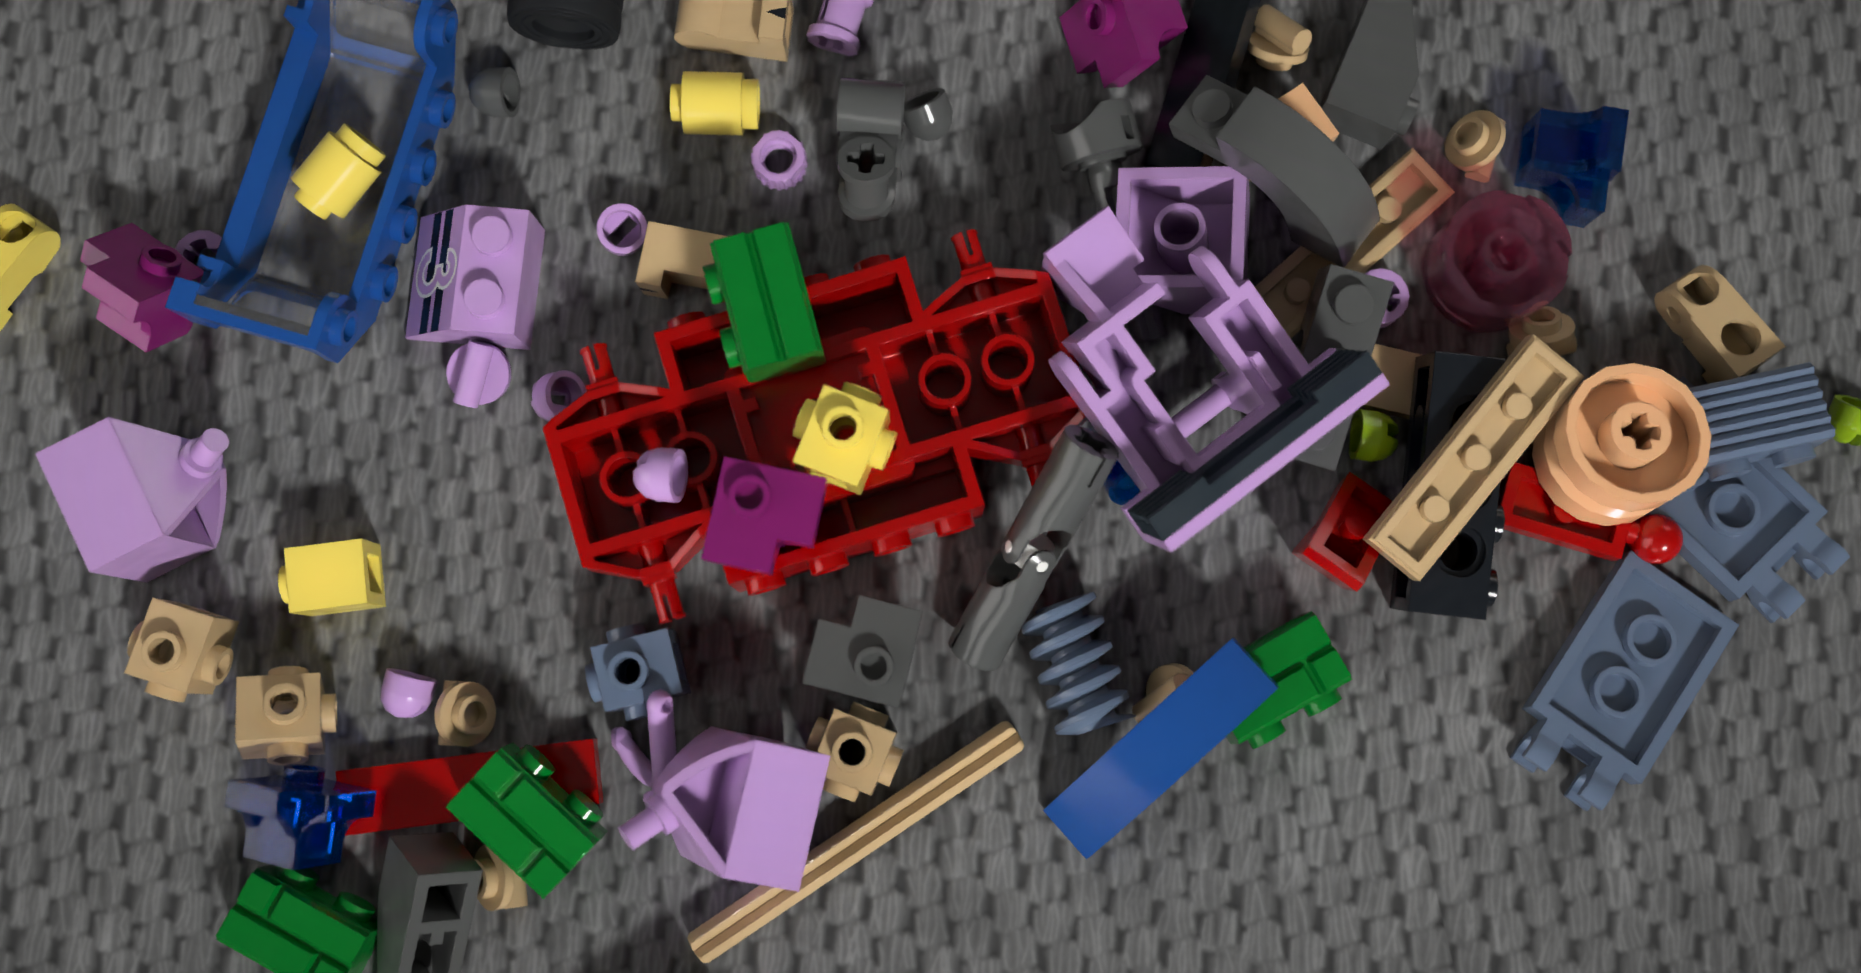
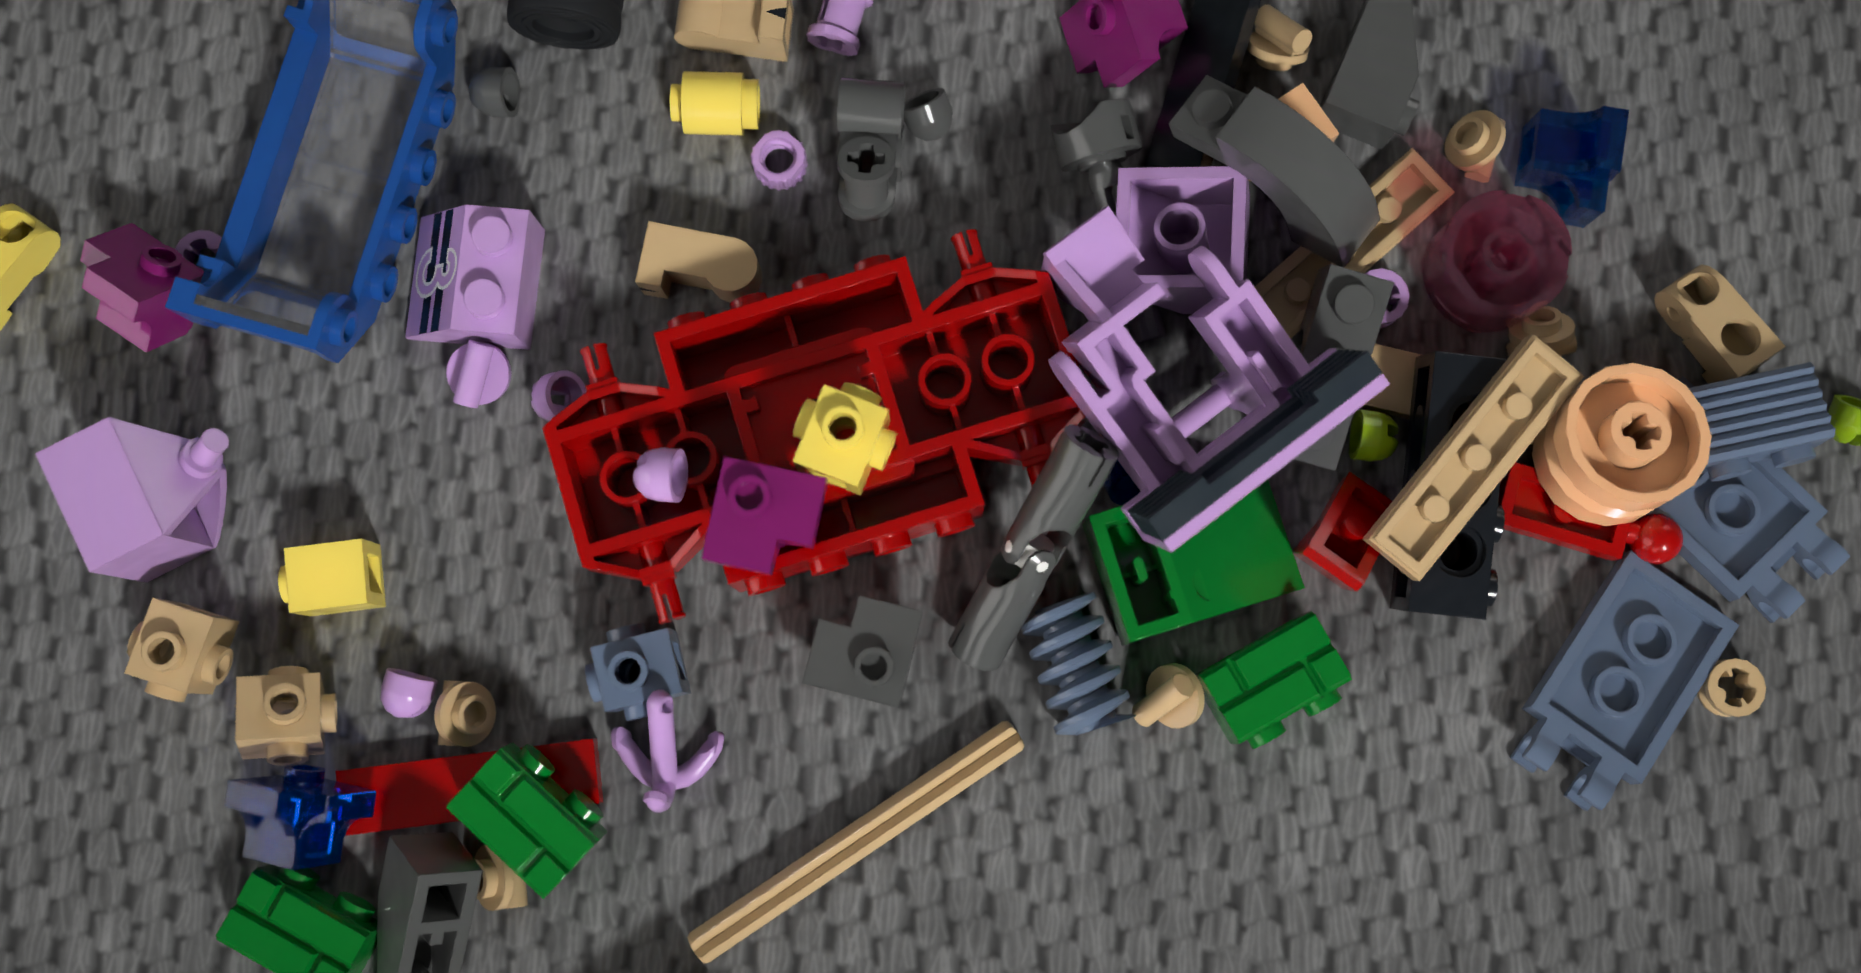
(337, 172): light yellow brick -> none
(612, 219): lavender hinge -> none
(737, 806): lavender piece -> none
(765, 302): green brick -> none
(880, 755): tan brick -> none
(1161, 748): blue slope -> none
(1220, 569): none -> green slope
(1747, 678): none -> tan bush

